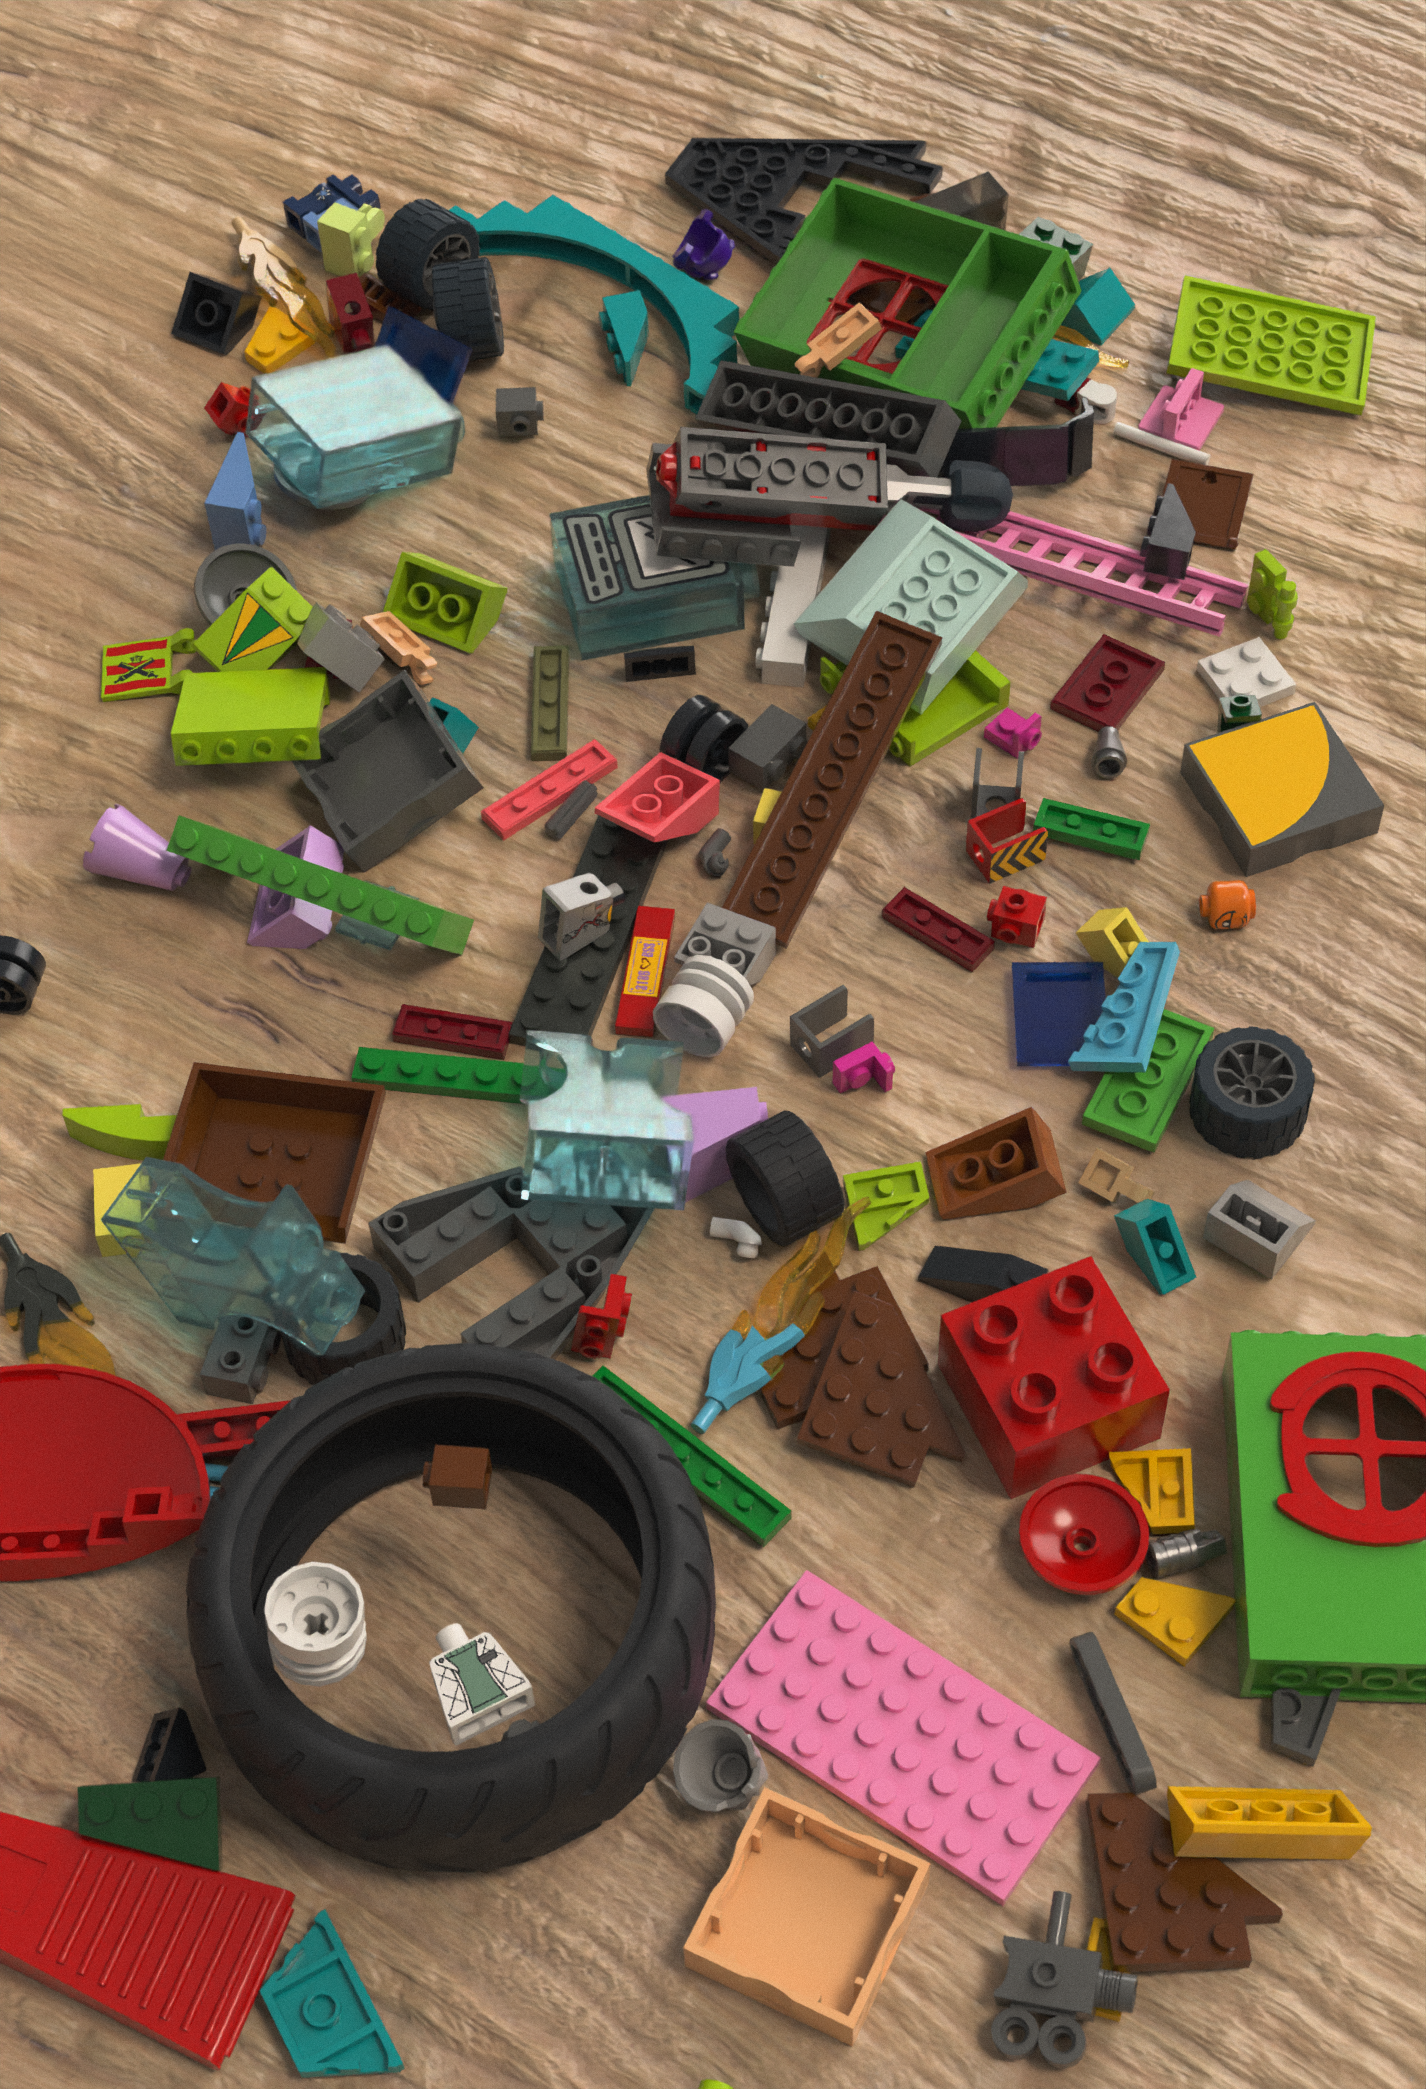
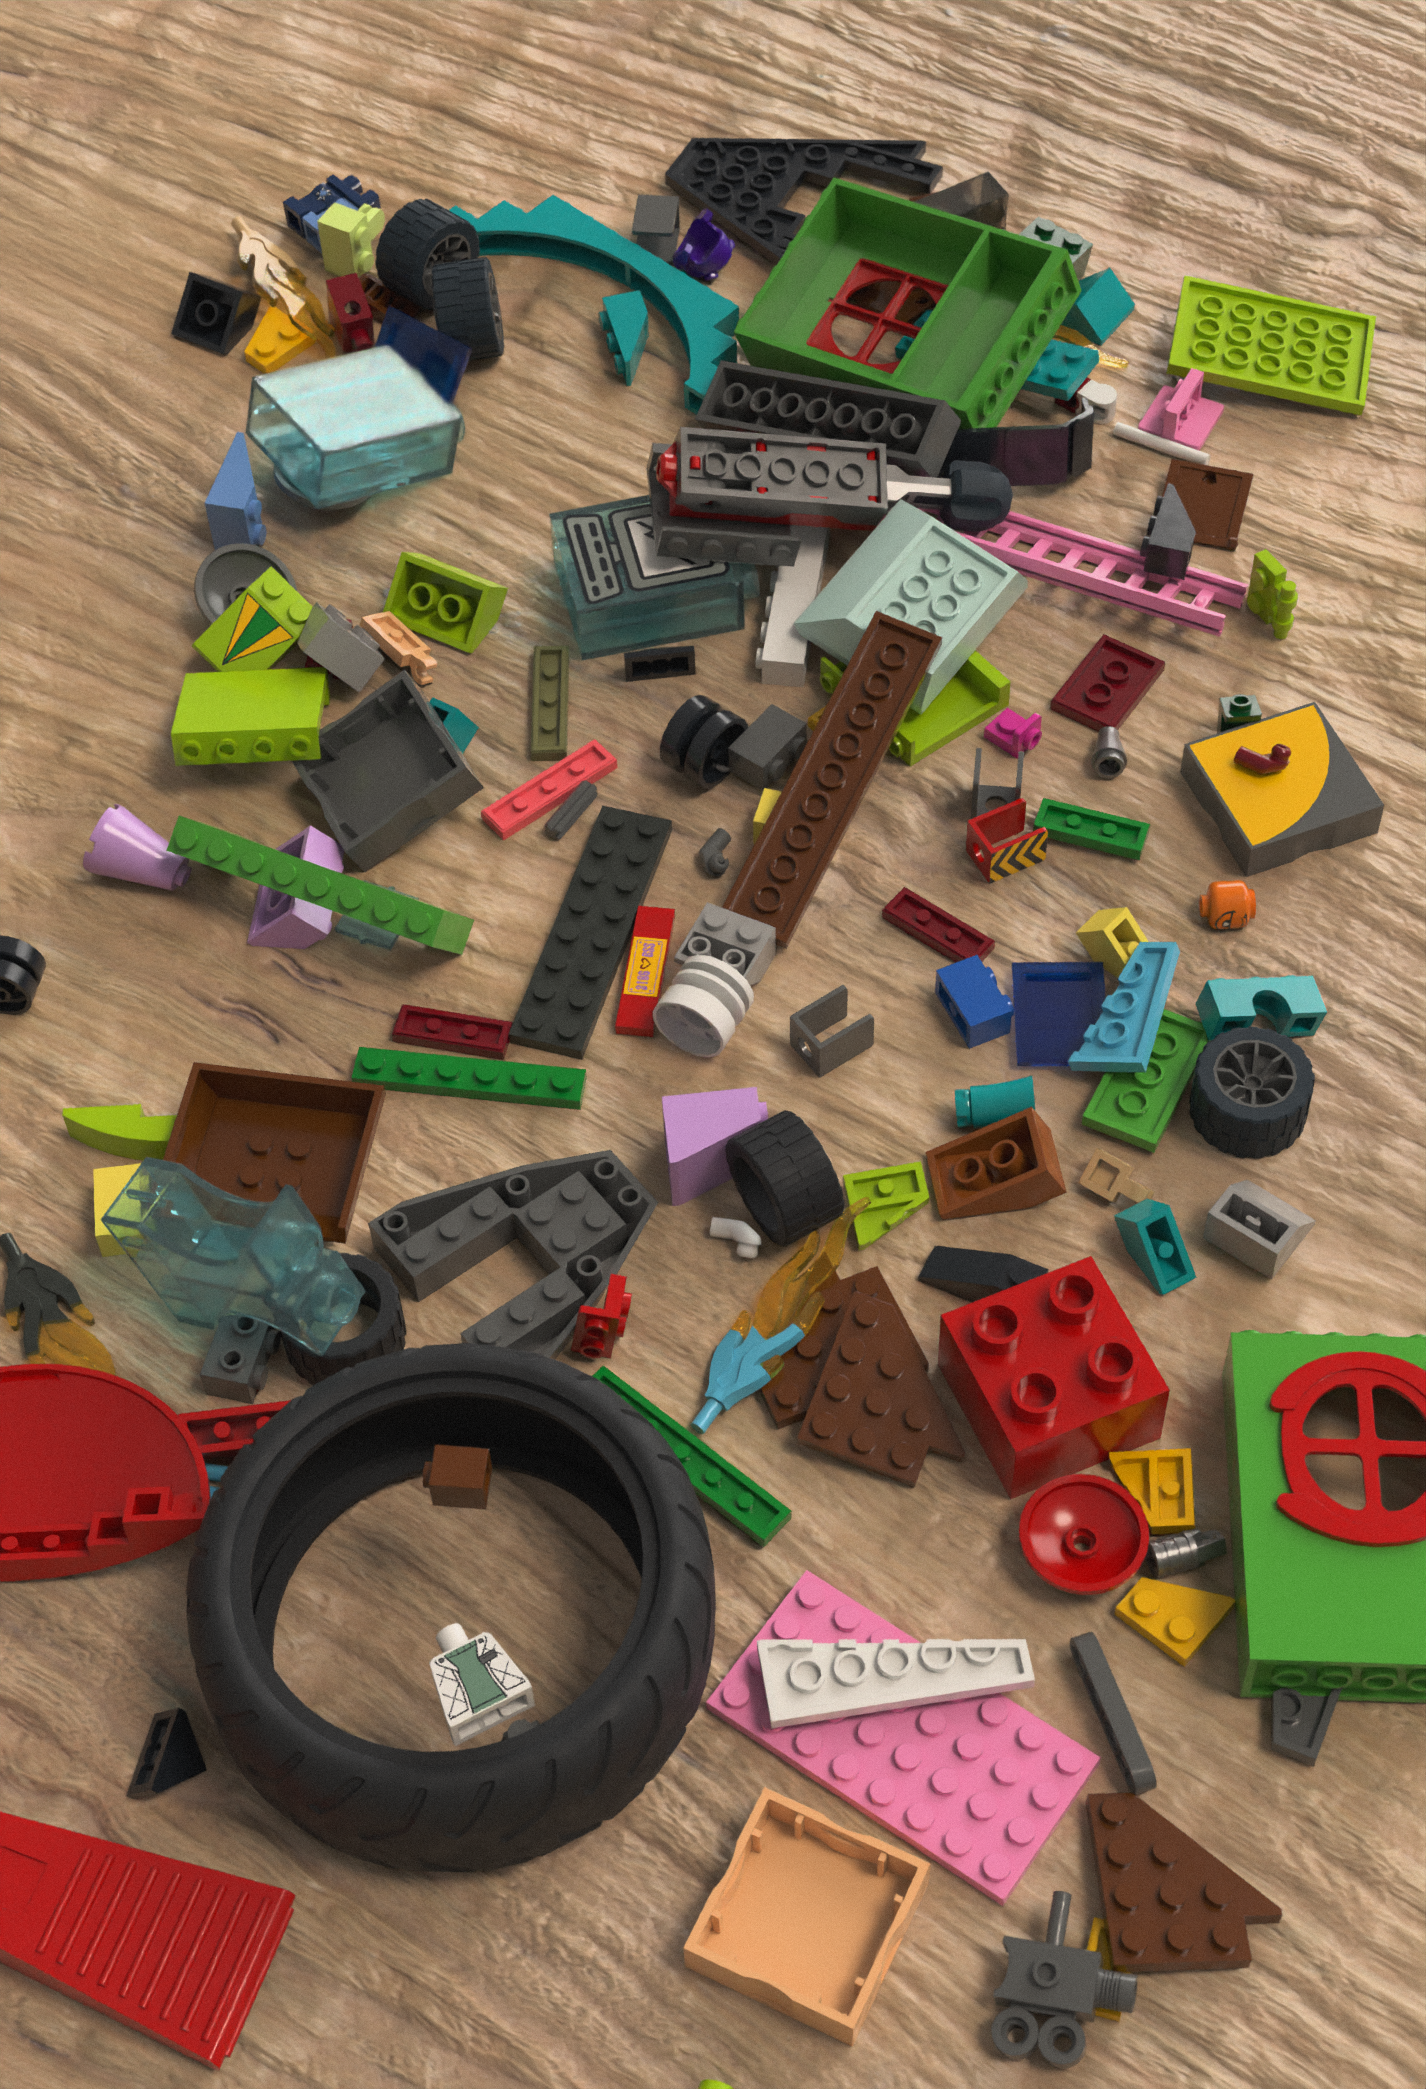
(144, 666): lime flag -> none
(158, 1817): dark green wedge -> none
(229, 408): red brick -> none
(315, 1601): white wheel -> none
(327, 2010): teal wing -> none
(518, 411): dark grey brick -> none
(576, 913): light grey torso -> none
(602, 1123): clear light blue brick -> none
(657, 225): none -> dark grey piece
(663, 800): coral slope -> none
(718, 1767): light grey helmet -> none
(838, 341): light nougat plate -> none
(851, 1678): none -> white wing
(861, 1065): dark pink bracket -> none
(974, 1001): none -> blue brick
(993, 1102): none -> teal plant
(1017, 916): red brick -> none
(1247, 671): white plate -> none
(1264, 1823): yellow slope -> none
(1266, 763): none -> dark red arm
(1287, 1001): none -> teal arch

